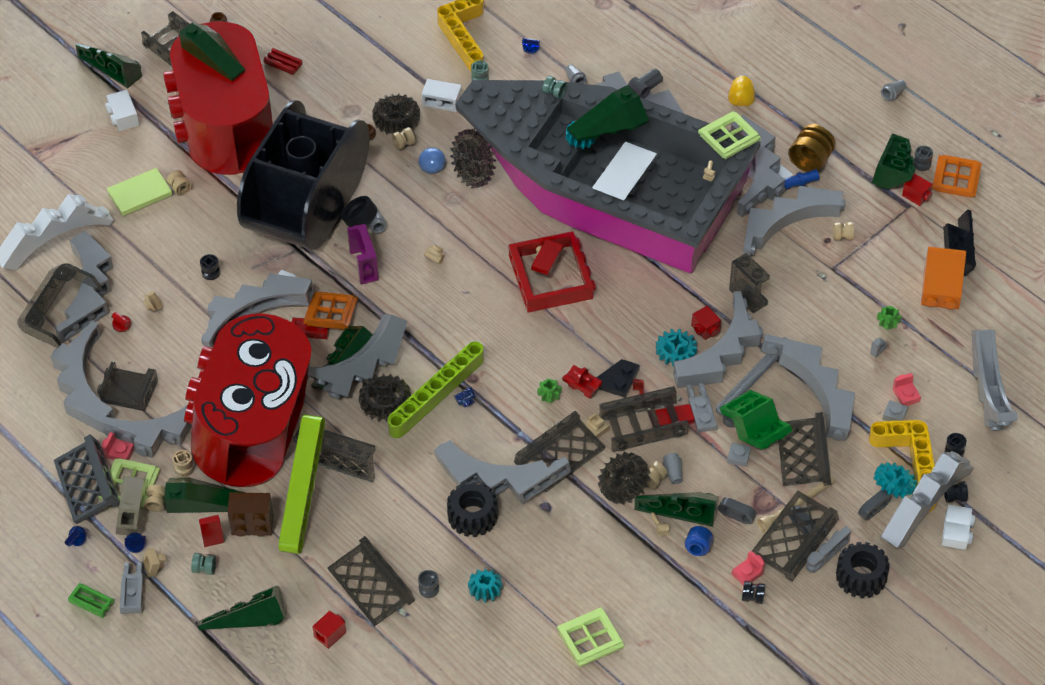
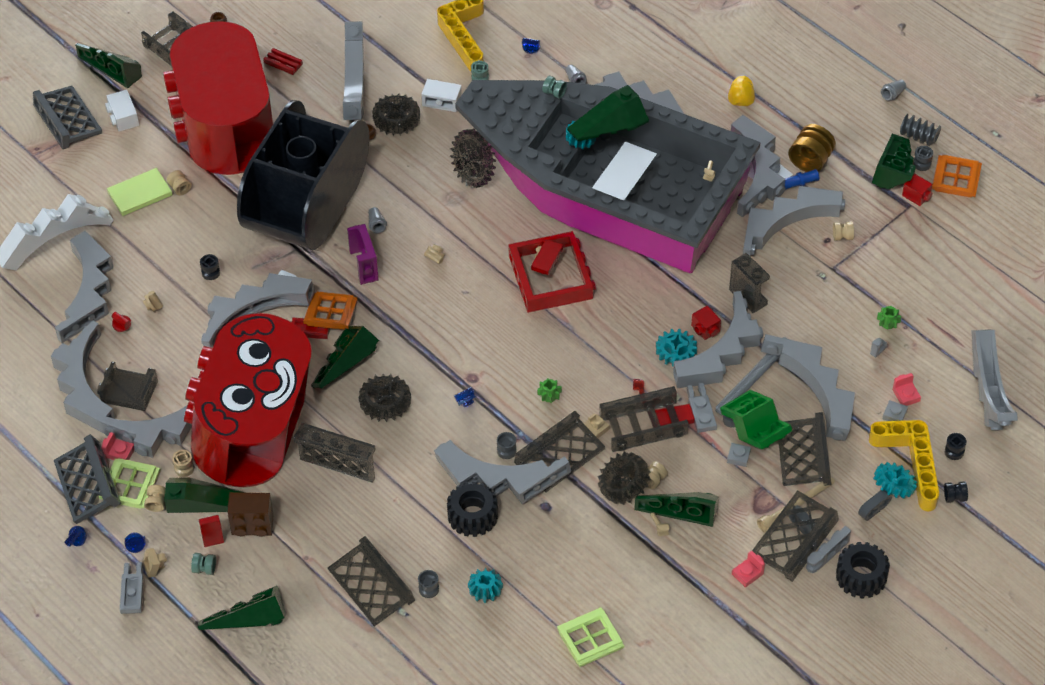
(33, 315): clear smoke windscreen -> none
(54, 119): none -> dark grey fence
(88, 607): bright green tile -> none
(129, 505): dark tan slope -> none
(211, 49): dark green wedge -> none
(301, 484): lime beam -> none
(329, 629): red brick -> none
(353, 71): none -> light grey arch
(359, 211): black tyre -> none
(379, 350): light grey arch -> none
(403, 138): tan wheel -> none
(432, 160): medium blue hair -> none
(435, 389): lime beam -> none
(506, 445): none -> dark grey wheel
(582, 380): red hips -> none
(619, 378): black wing -> none
(645, 83): dark grey piece -> none
(673, 464): light grey cone -> none
(698, 541): blue head -> none
(721, 123): yellowish green piece -> none
(737, 510): dark grey beam -> none
(748, 592): black wheel -> none
(918, 130): none -> dark grey piece
(931, 487): light grey arch -> none
(943, 278): orange slope -> none
(957, 527): white brick -> none
(962, 239): black bracket -> none

